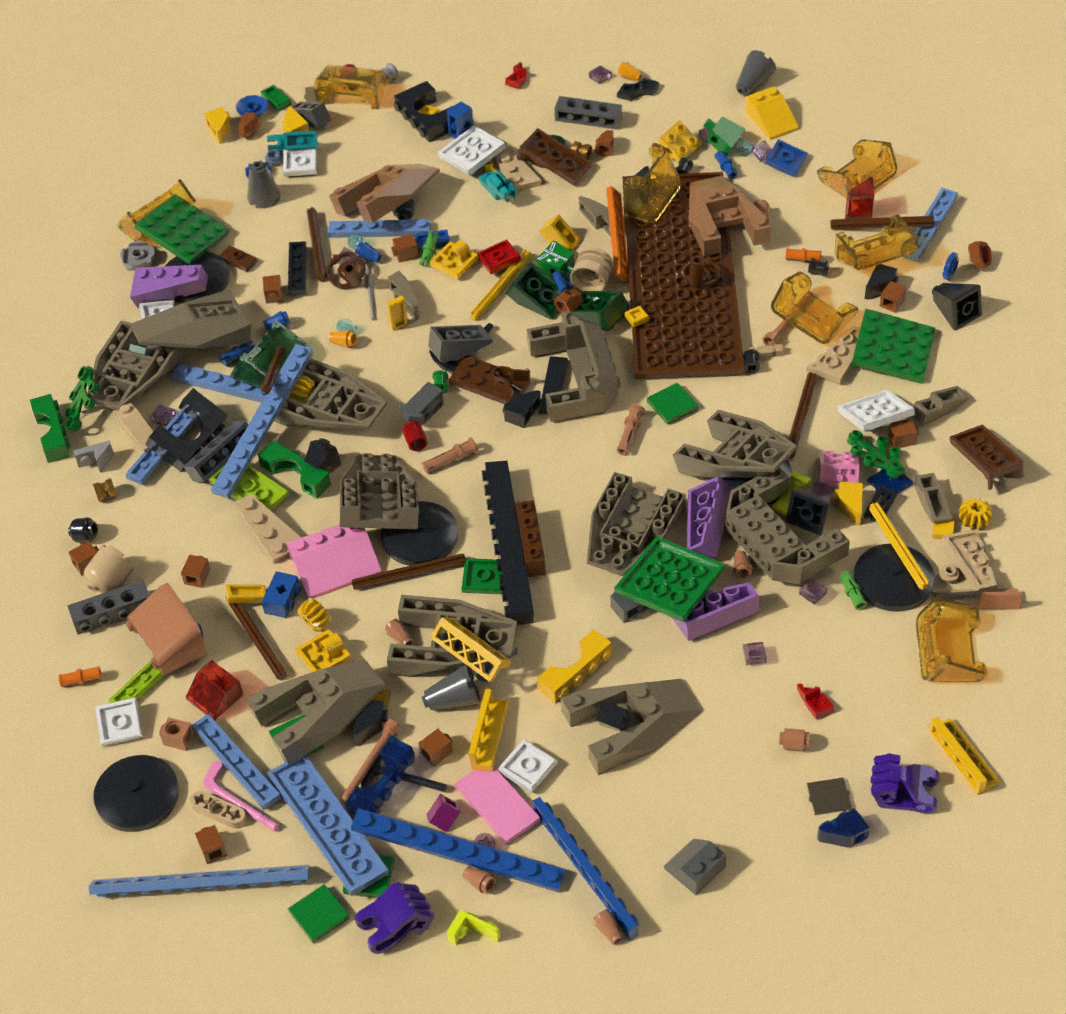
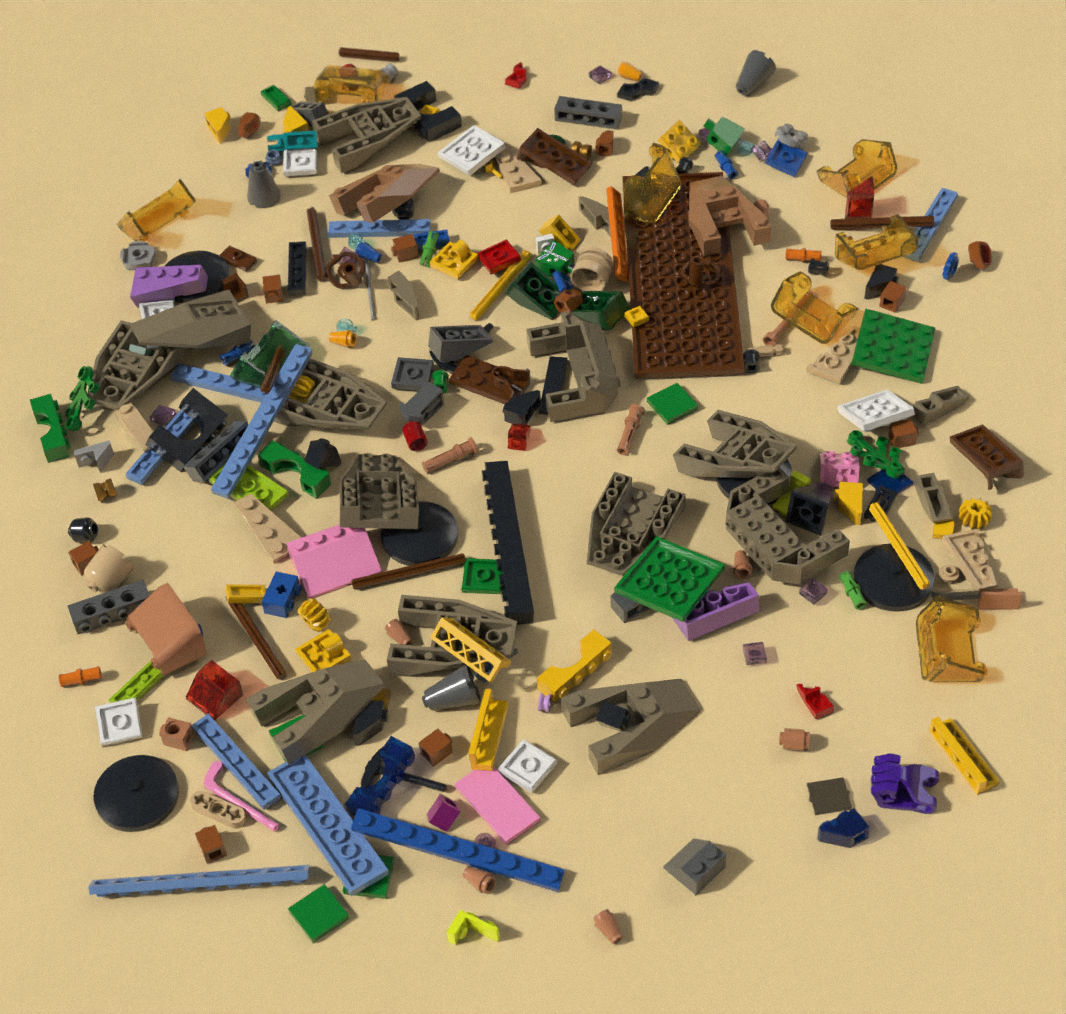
(182, 228): green plate -> none
(195, 571): dark orange brick -> none
(236, 287): none -> reddish brown panel
(252, 104): blue dish -> none
(281, 317): blue cone -> none
(369, 54): none -> reddish brown axle
(373, 122): none -> dark tan wedge
(390, 728): nougat piece -> none
(395, 914): dark purple piece -> none
(397, 313): yellow tile -> none
(411, 373): none -> dark grey plate
(459, 119): blue brick -> none
(498, 185): teal plate -> none
(518, 436): none -> clear red bracket
(531, 538): reddish brown brick -> none
(543, 242): none -> white plate
(544, 702): none -> lavender bush
(590, 873): blue plate -> none
(707, 516): medium lavender wedge -> none
(771, 112): yellow slope -> none
(791, 136): none -> light grey plate
(802, 409): reddish brown axle -> none
(958, 302): black slope -> none

